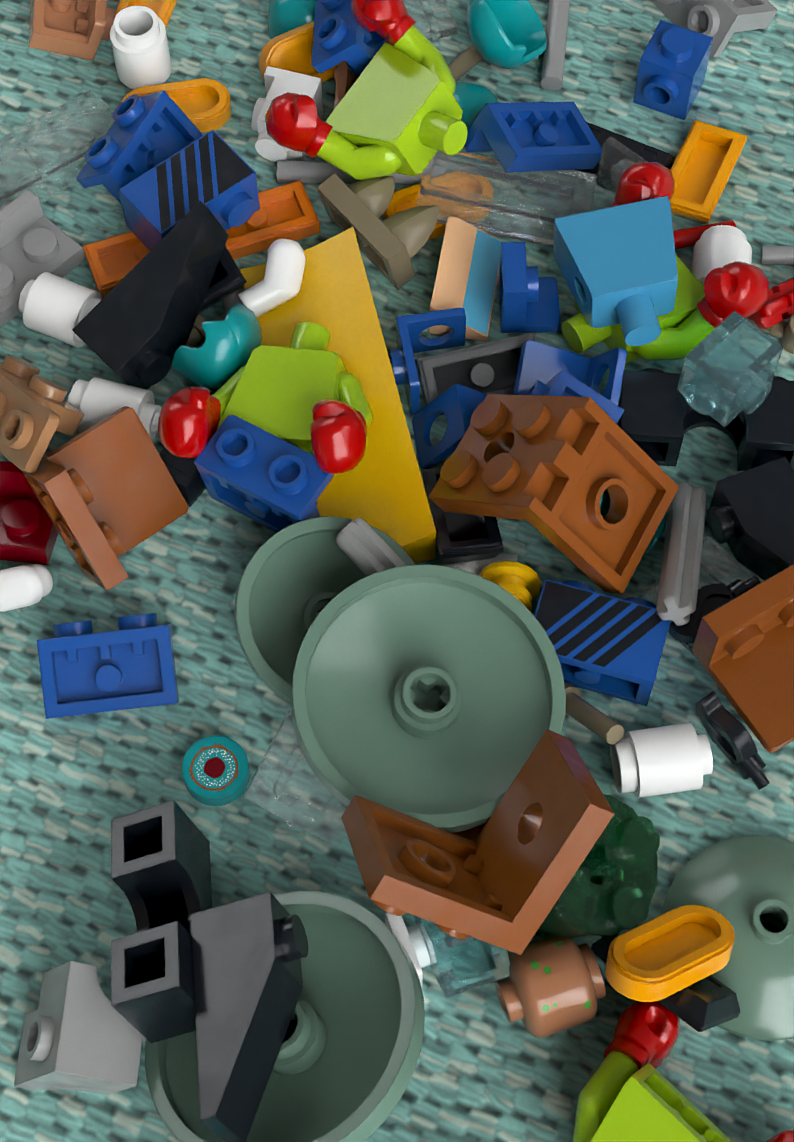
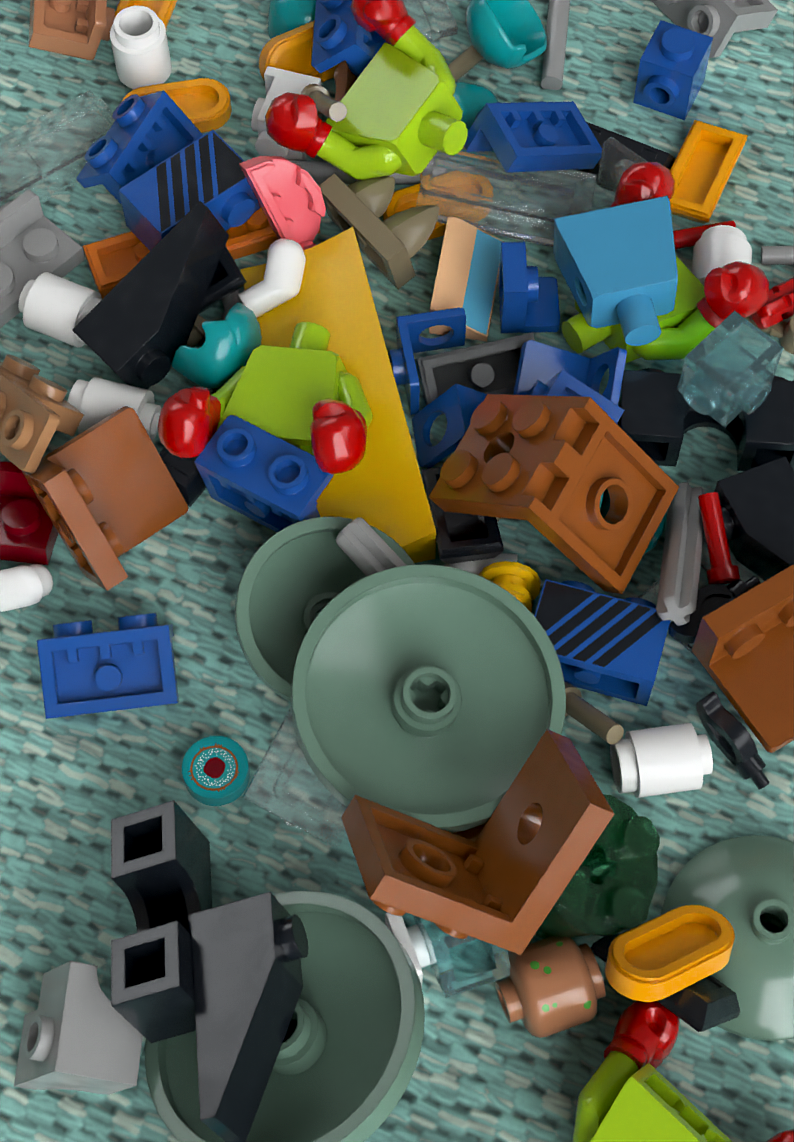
(287, 197): none -> coral plate
(324, 103): none -> dark tan piece
(721, 566): none -> red piece

